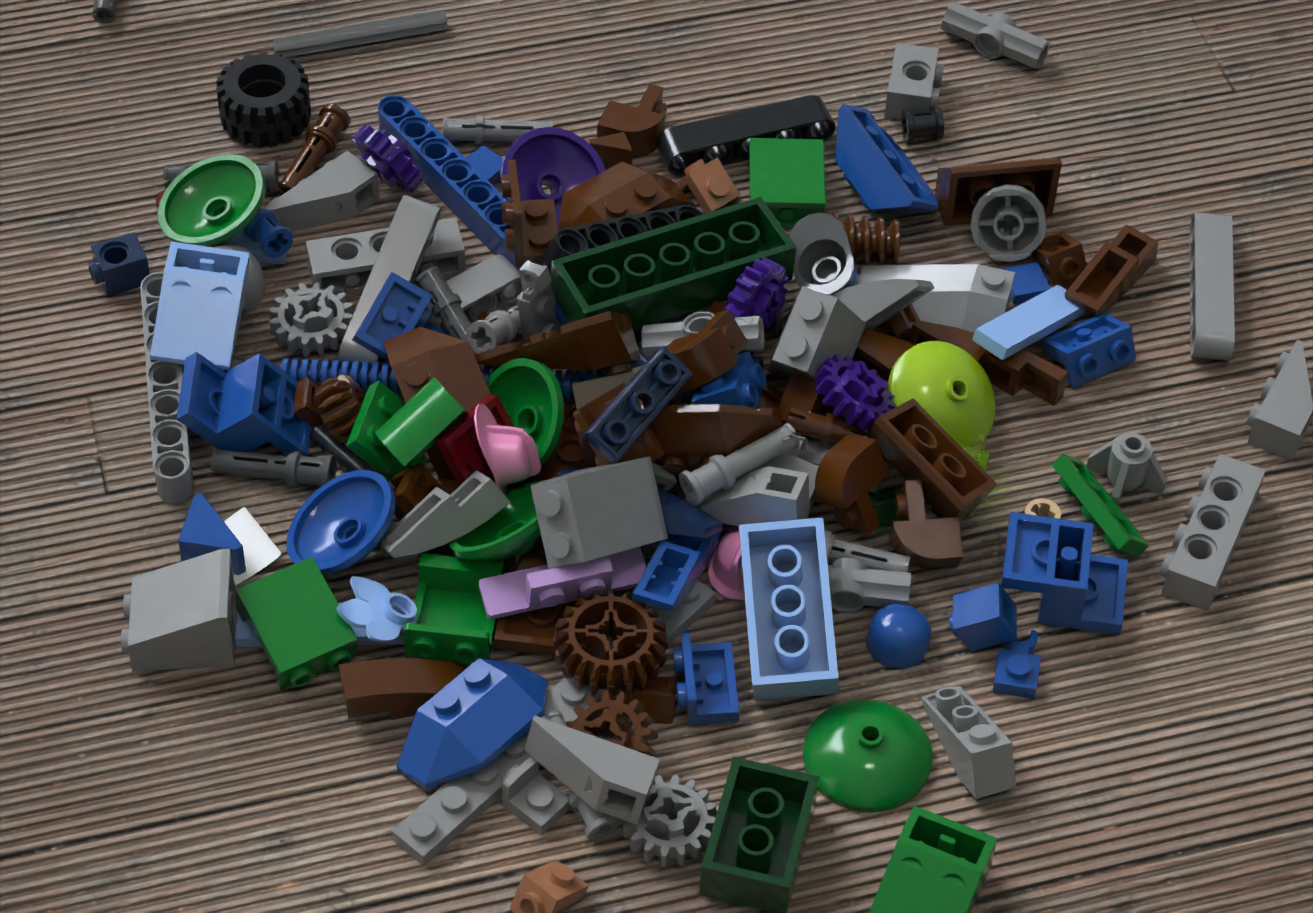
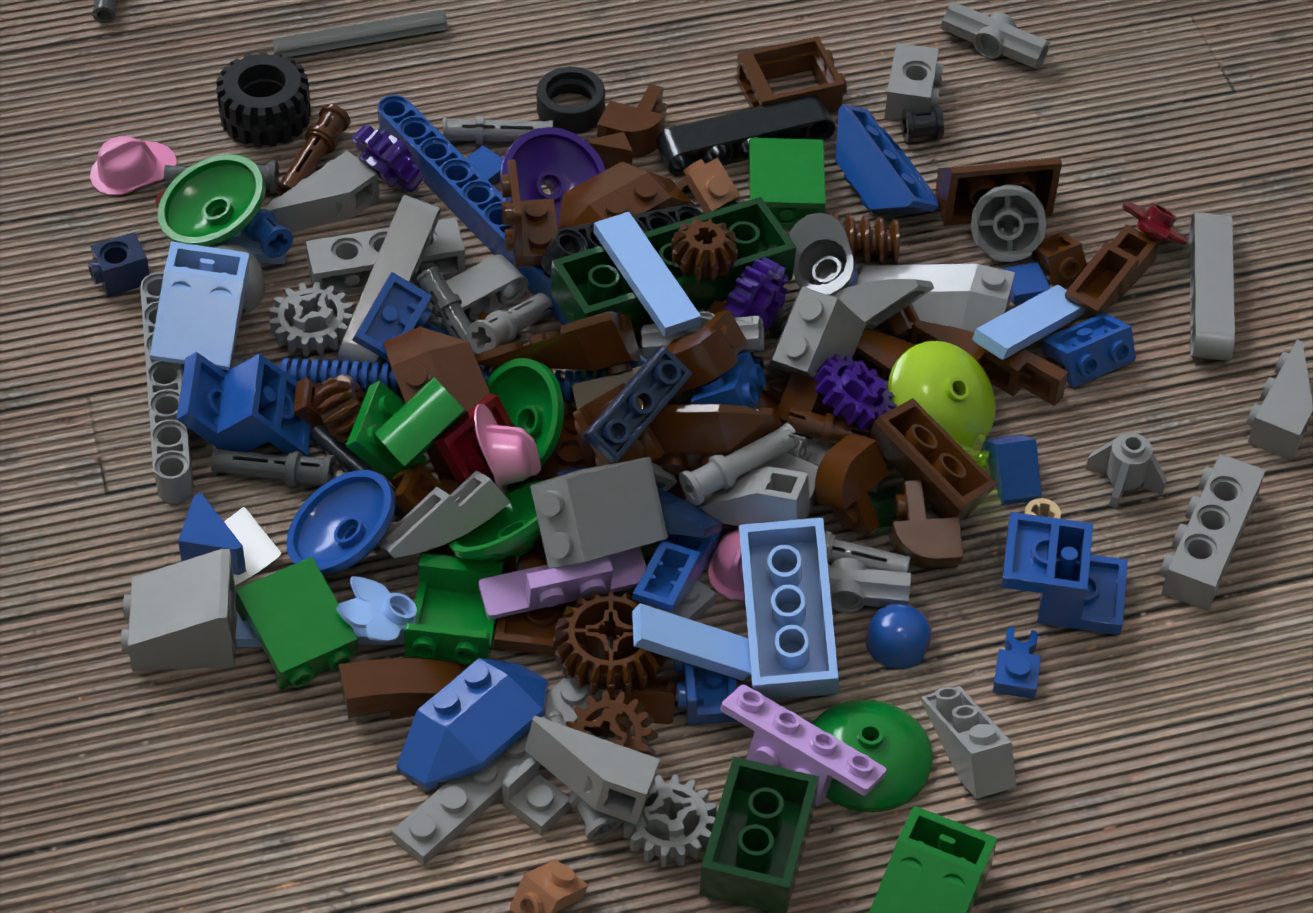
(129, 164): none -> bright pink piece
(536, 301): light grey hinge -> none
(571, 80): none -> black tyre
(647, 274): none -> light blue tile
(691, 642): none -> light blue tile
(704, 249): none -> reddish brown gear
(786, 59): none -> reddish brown window
(797, 745): none -> lavender bracket
(984, 617): blue brick -> none
(1015, 468): none -> blue slope
(1099, 506): green plate -> none
(1155, 222): none -> dark red plate

